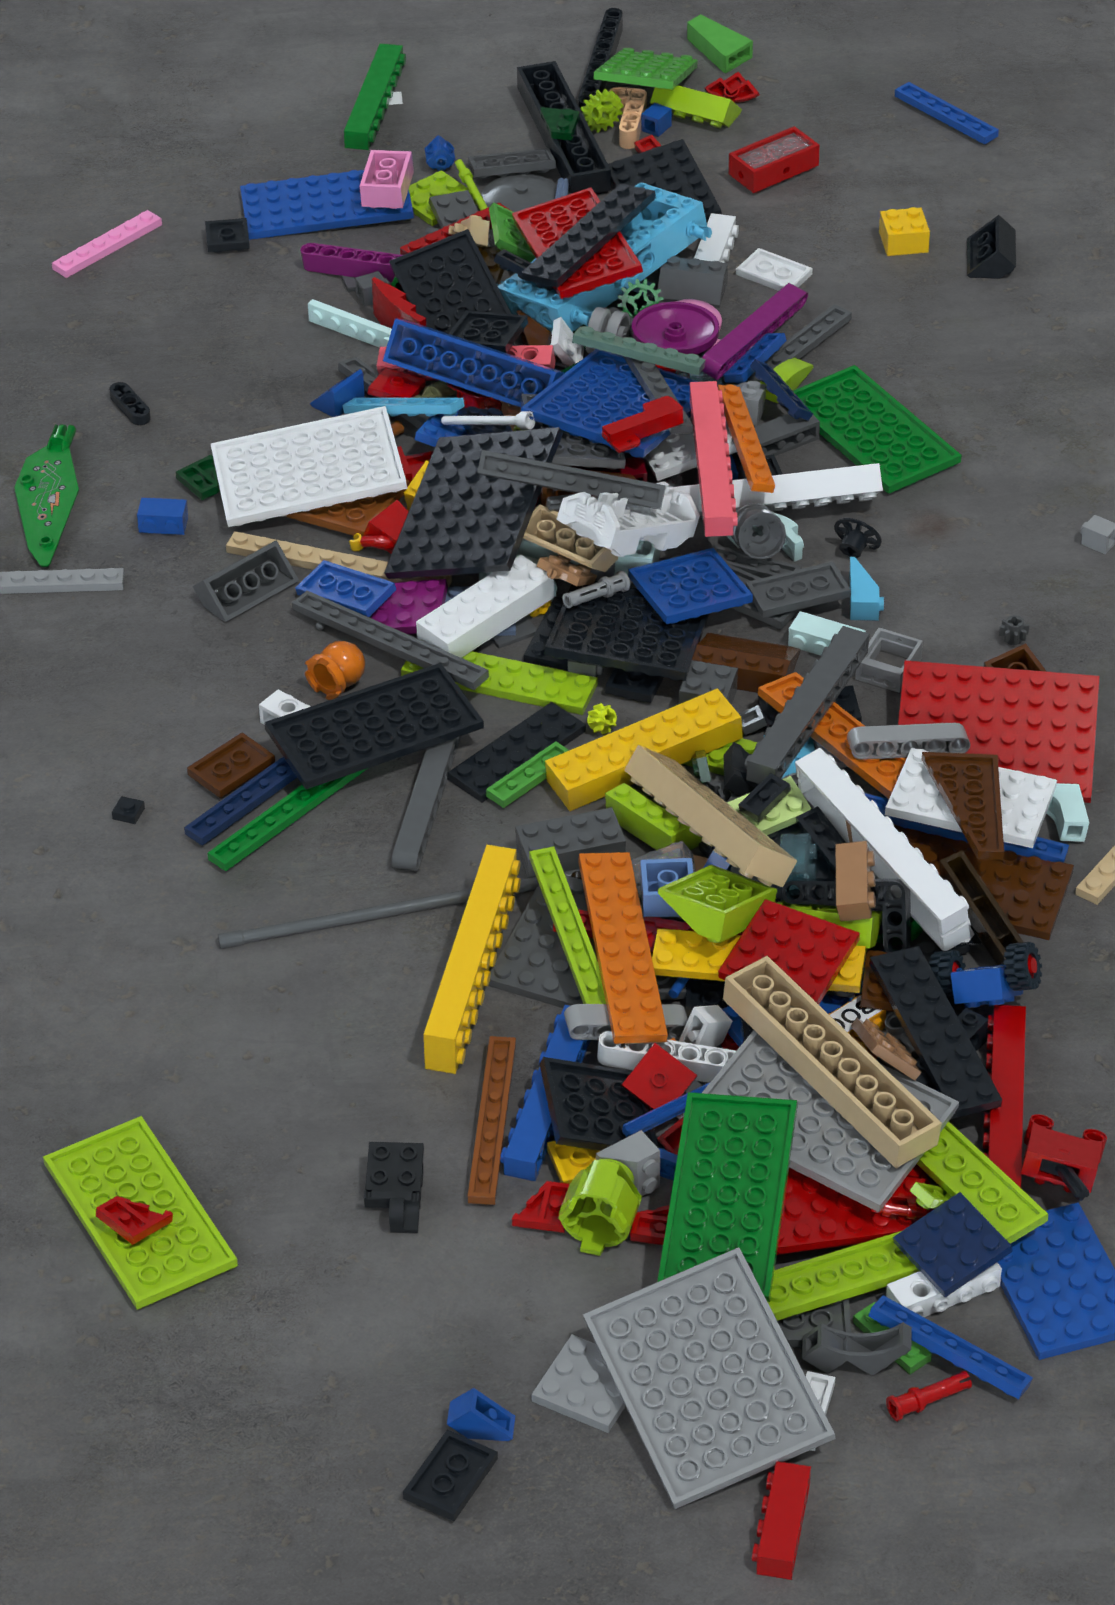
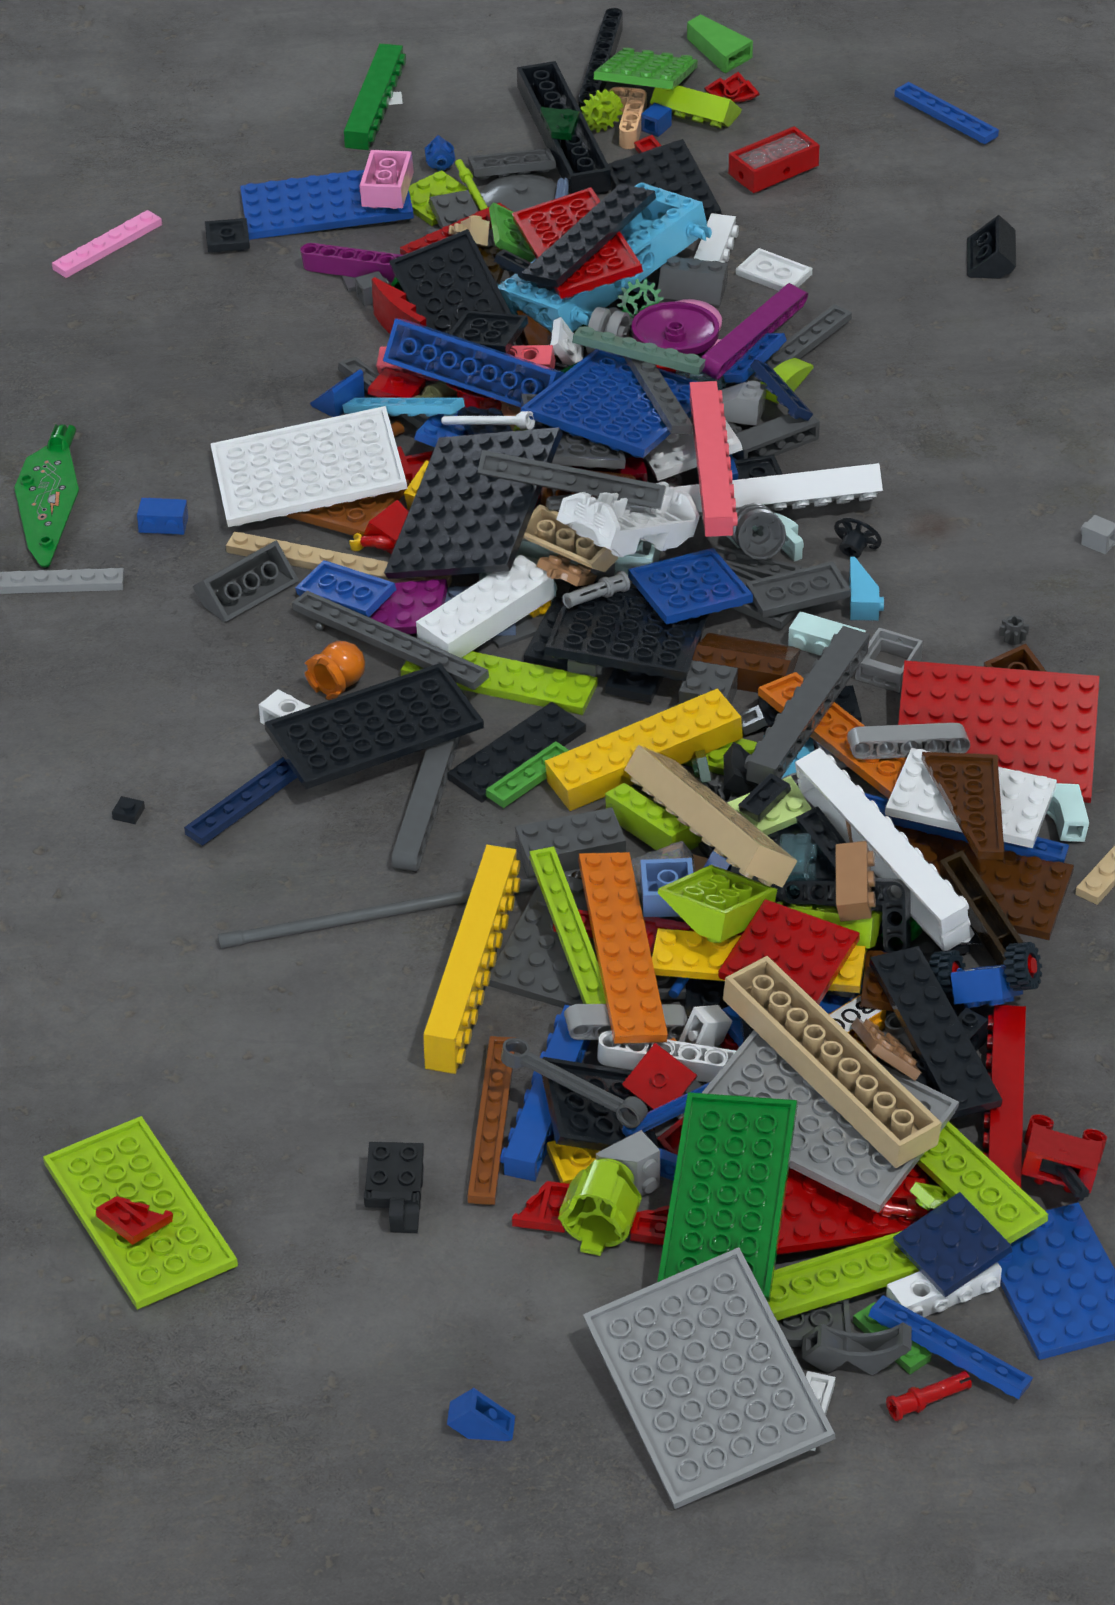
(143, 415): black beam -> none
(200, 477): dark green wing -> none
(231, 765): reddish brown plate -> none
(273, 822): green plate -> none
(348, 324): light aqua plate -> none
(450, 1475): black plate -> none
(573, 1082): none -> dark grey piece
(580, 1386): light grey plate -> none
(602, 718): neon yellow gear -> none
(656, 417): red piece -> none
(746, 440): orange plate -> none
(783, 1520): red brick -> none
(876, 428): green plate -> none
(904, 231): yellow brick -> none

